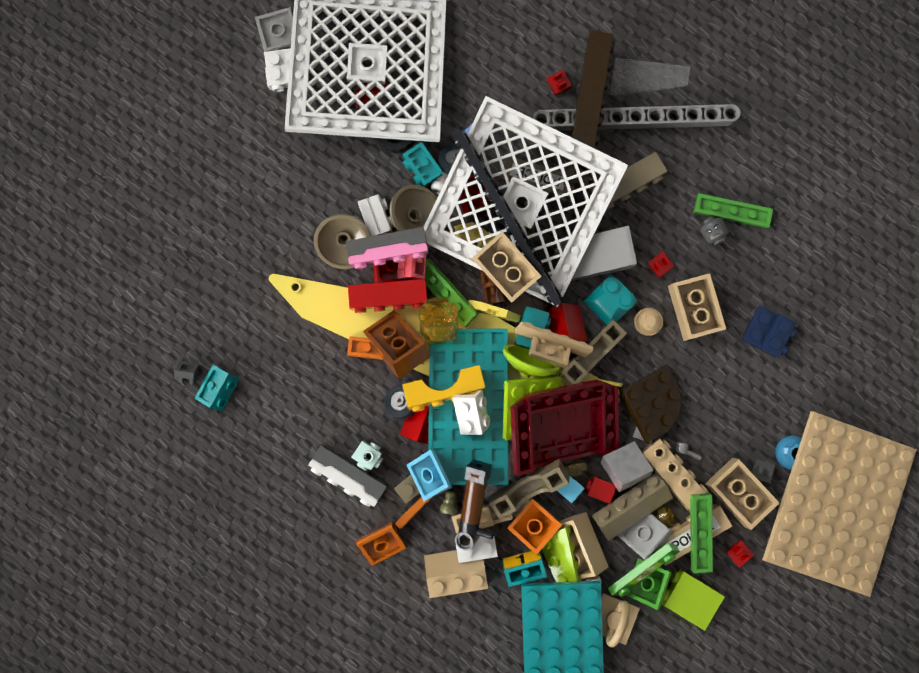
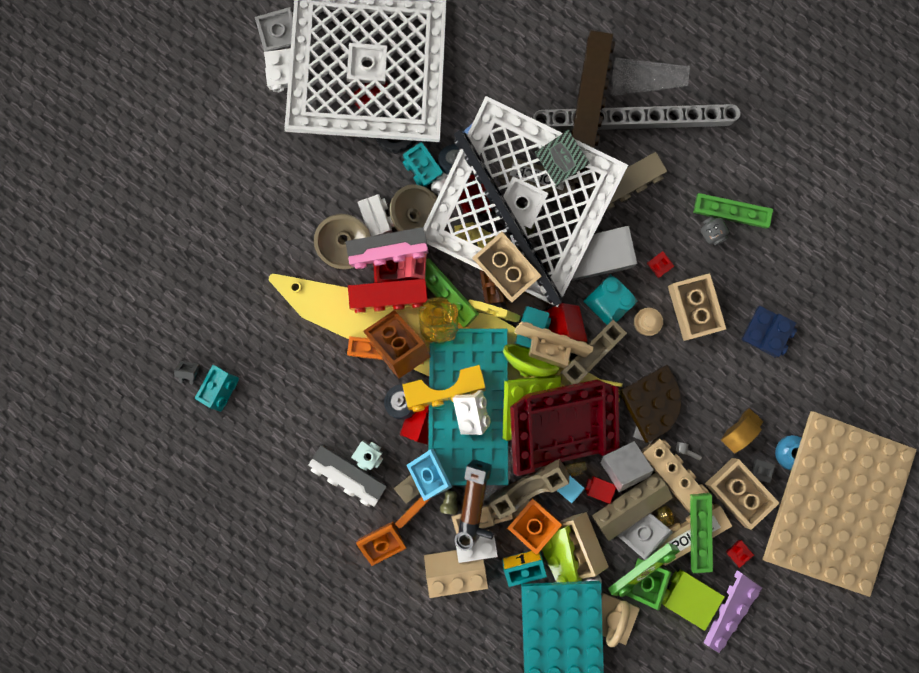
(559, 82): red tile -> none
(562, 157): none -> tile
(731, 613): none -> lavender wing
(743, 431): none -> pearl gold brick

